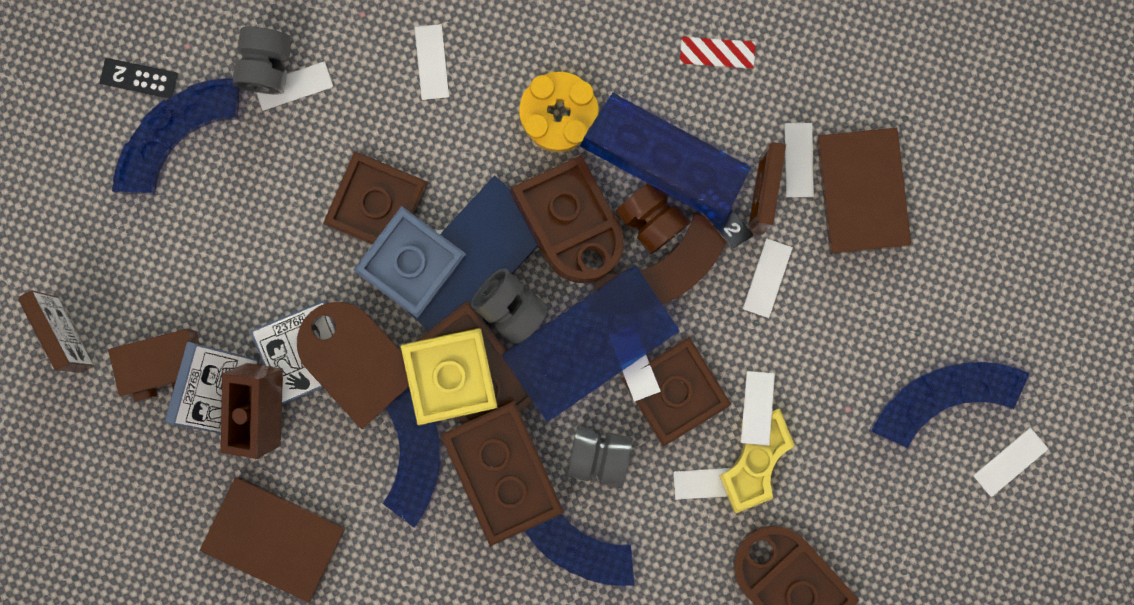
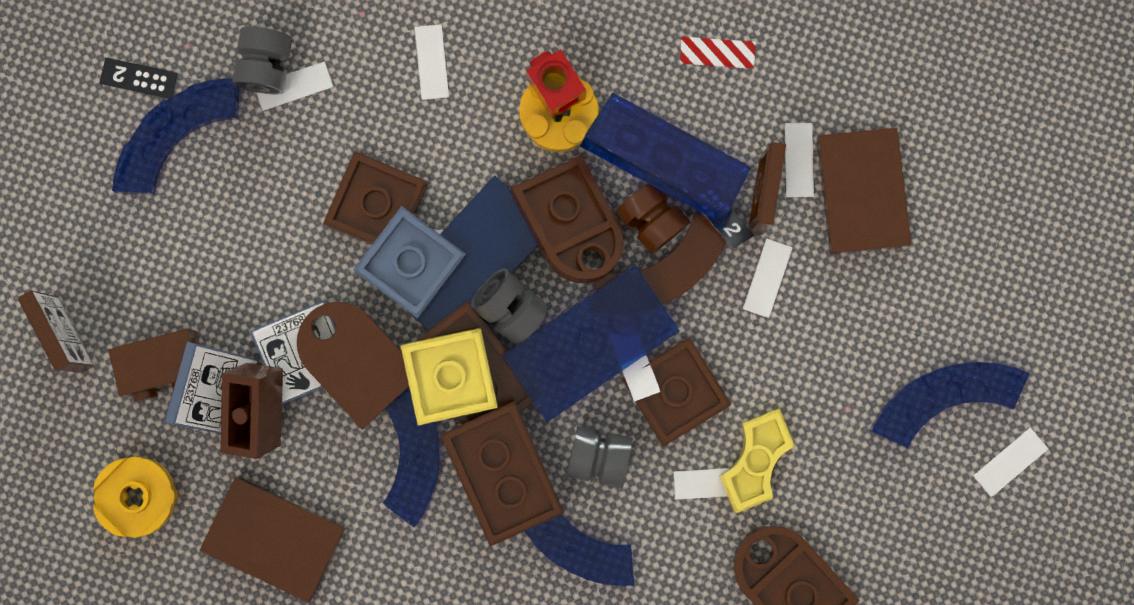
(111, 497): none -> yellow plate
(561, 99): none -> red brick
(757, 408): white sticker -> none

